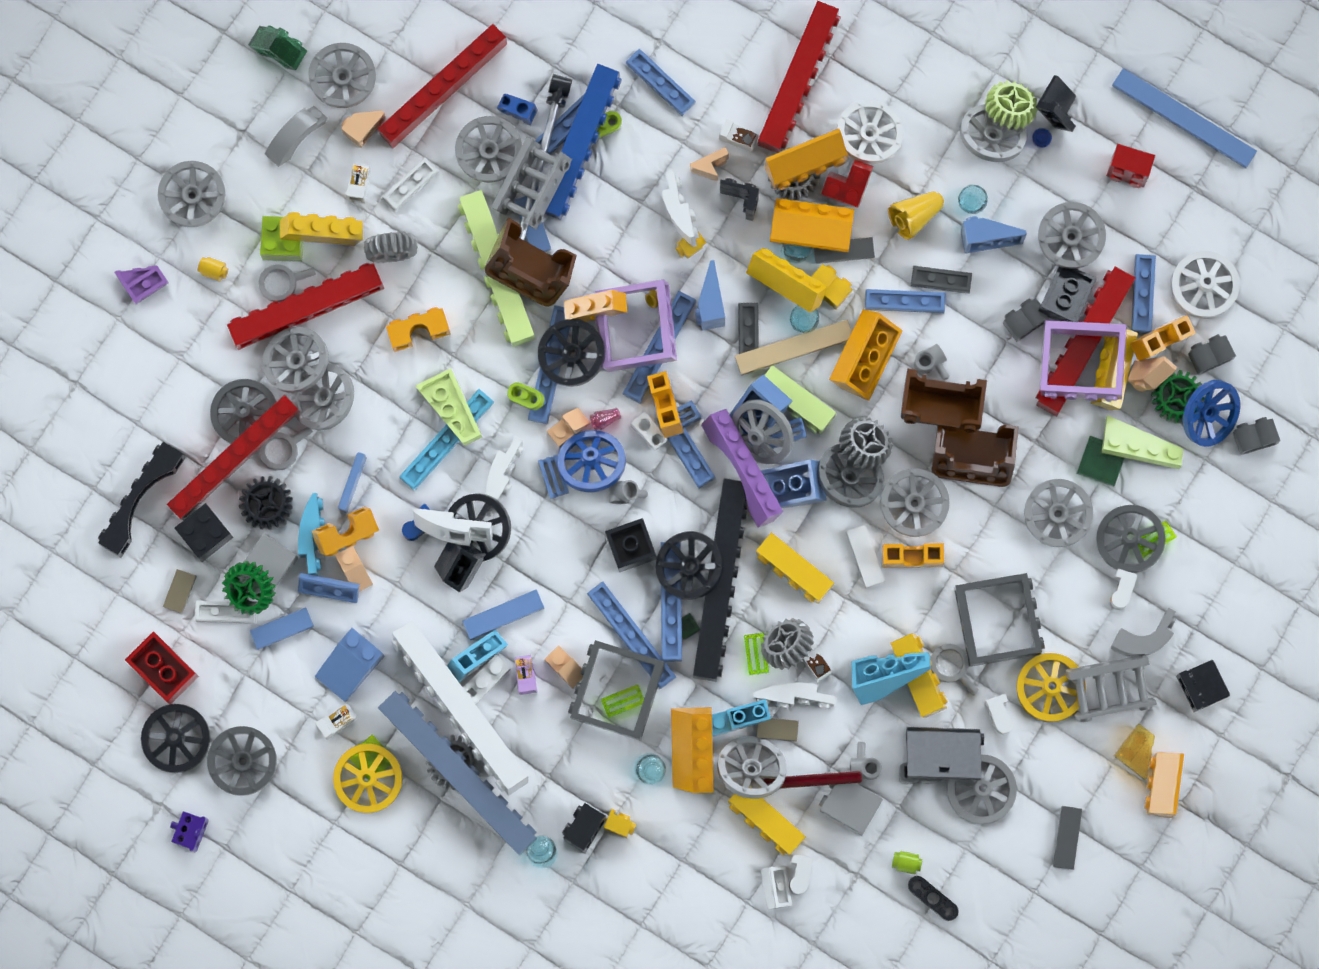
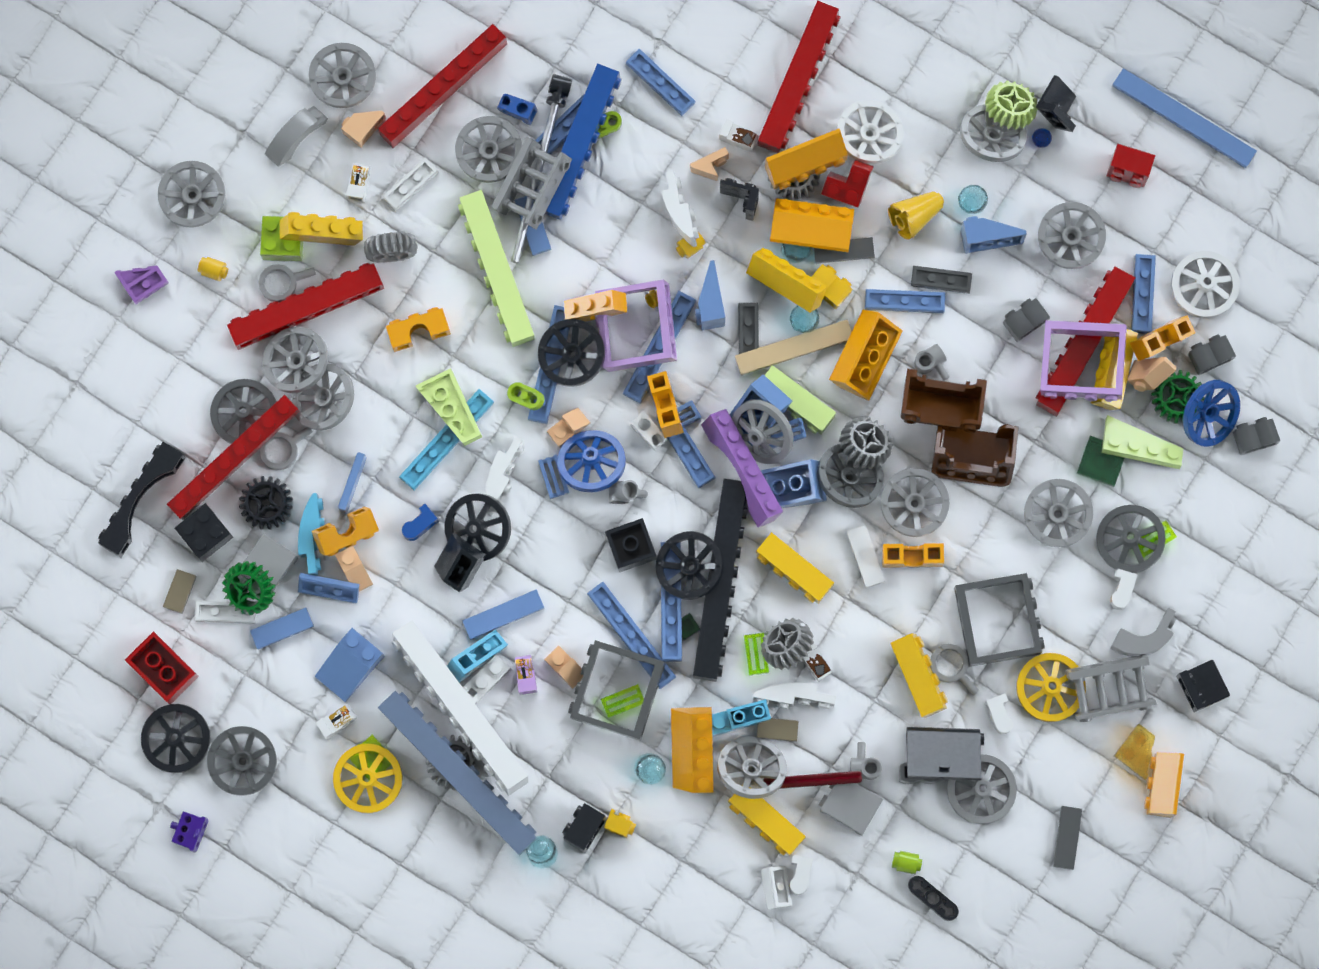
(279, 46): clear green brick -> none
(445, 527): white slope -> none
(528, 268): reddish brown windscreen -> none
(604, 418): clear pink cone -> none
(878, 677): medium azure wedge -> none
(1067, 294): tile -> none

